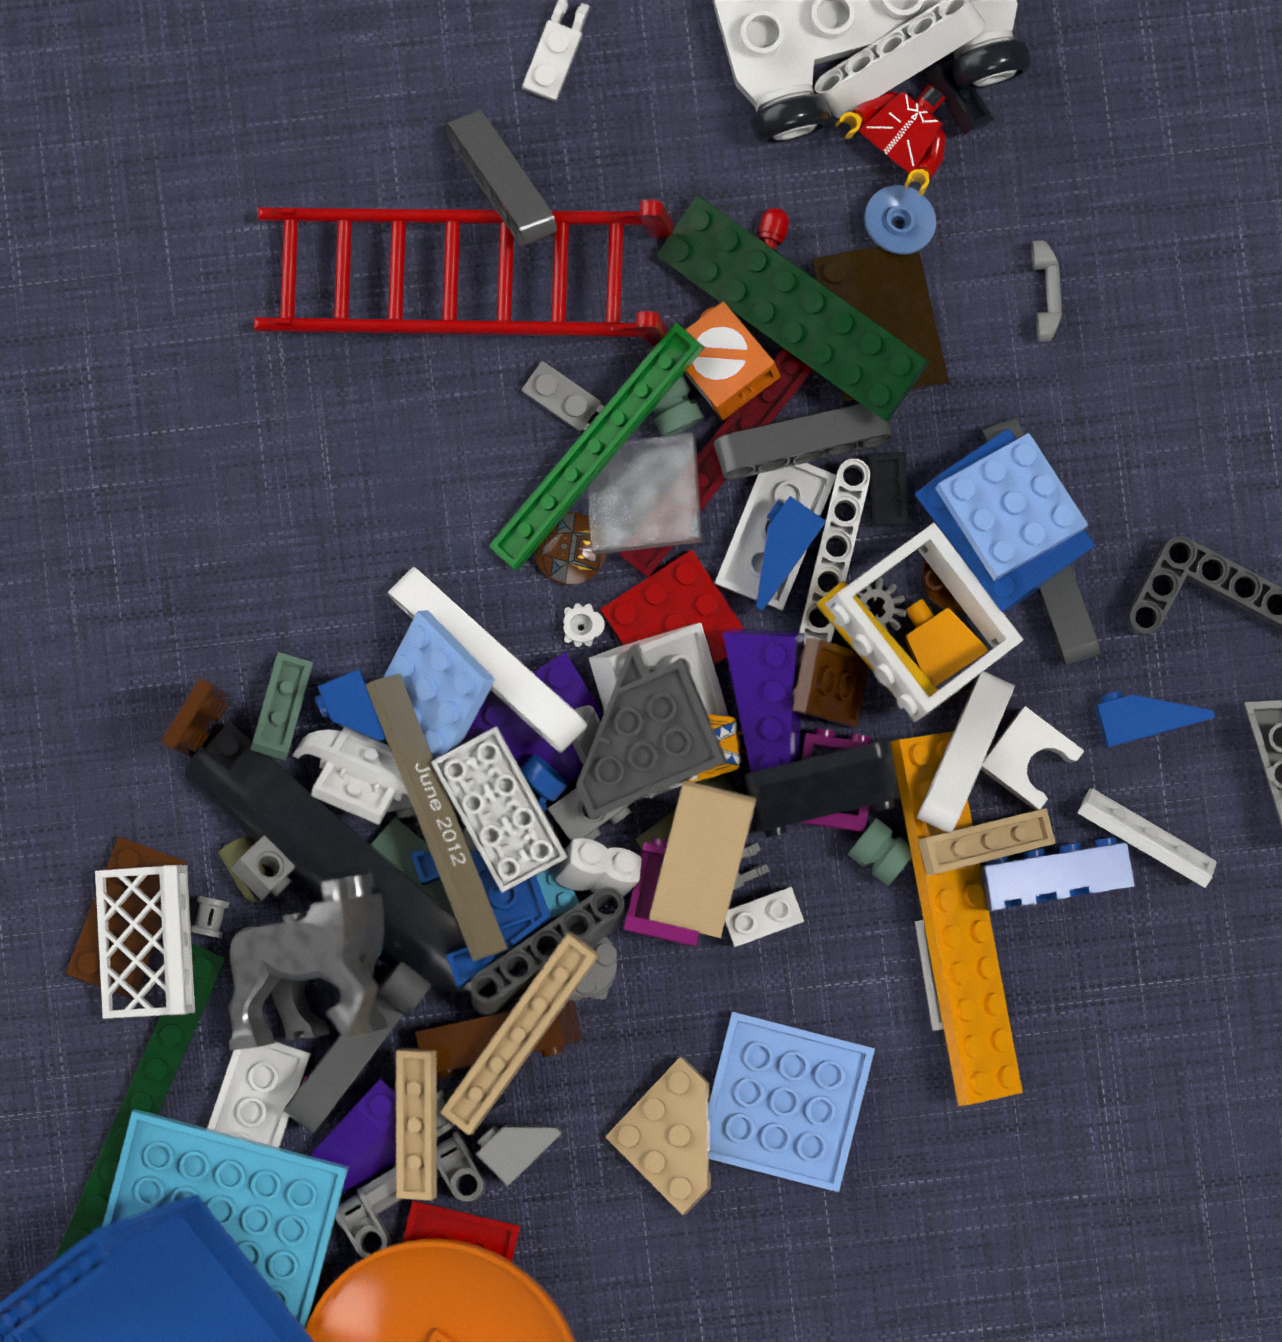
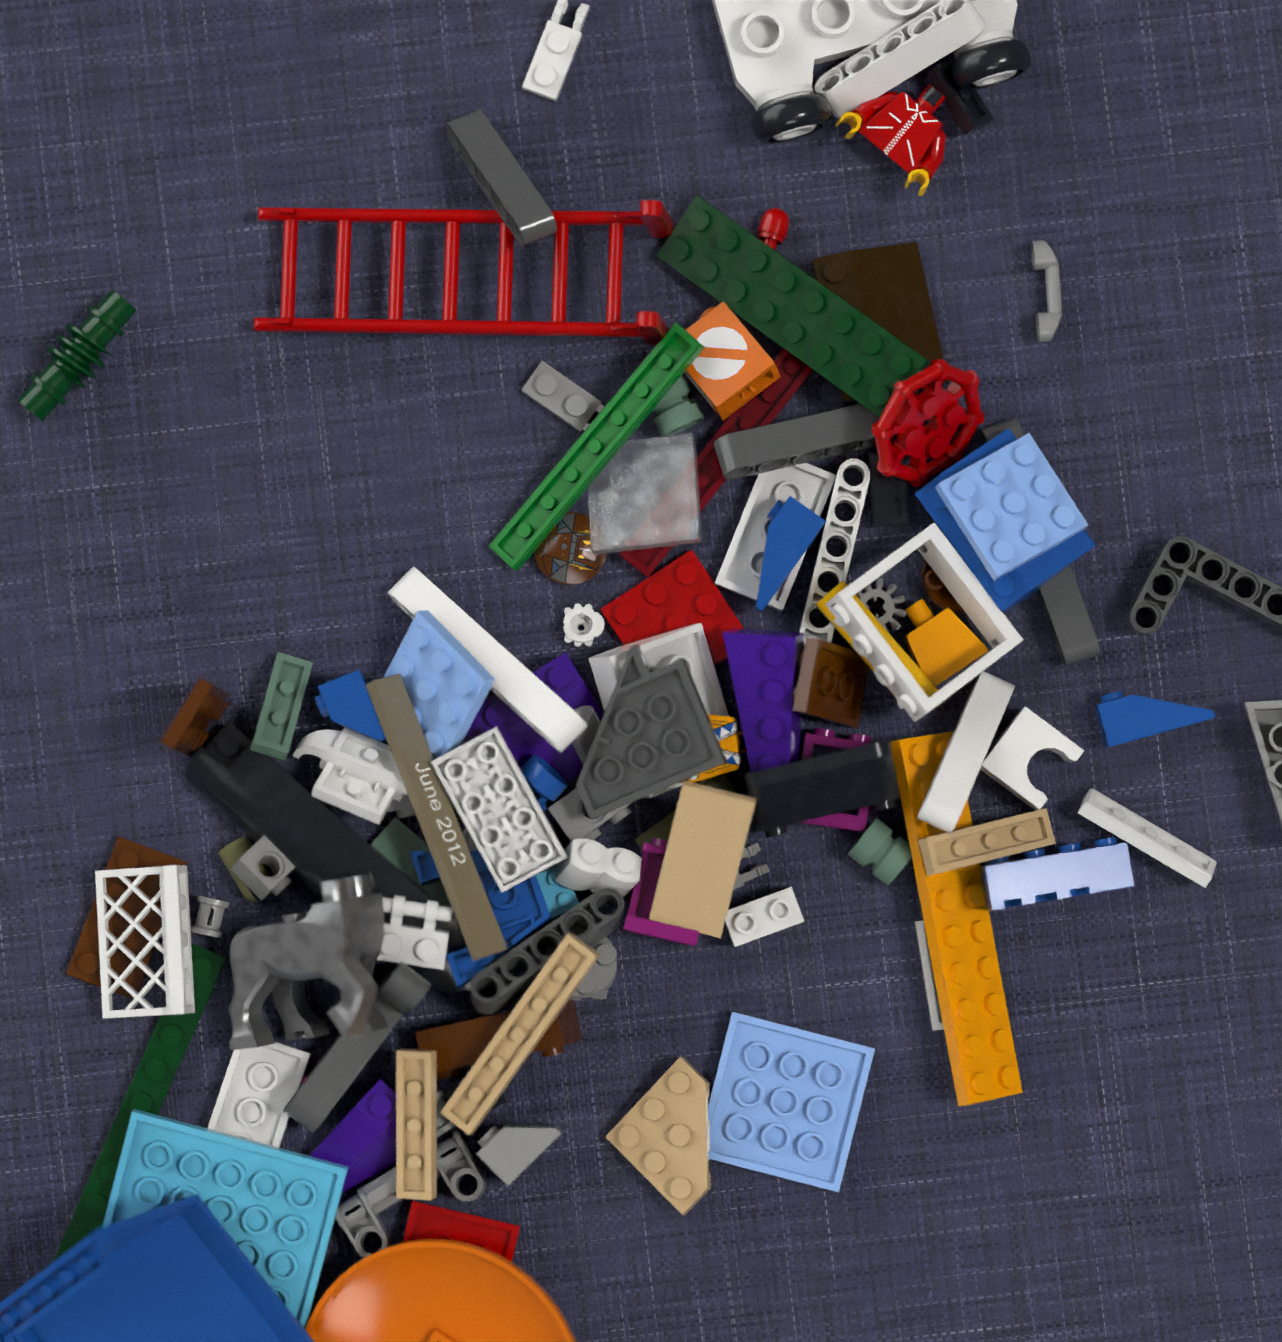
(77, 355): none -> dark green piece
(415, 944): none -> white plate
(910, 210): medium blue dish -> none
(940, 406): none -> red plate

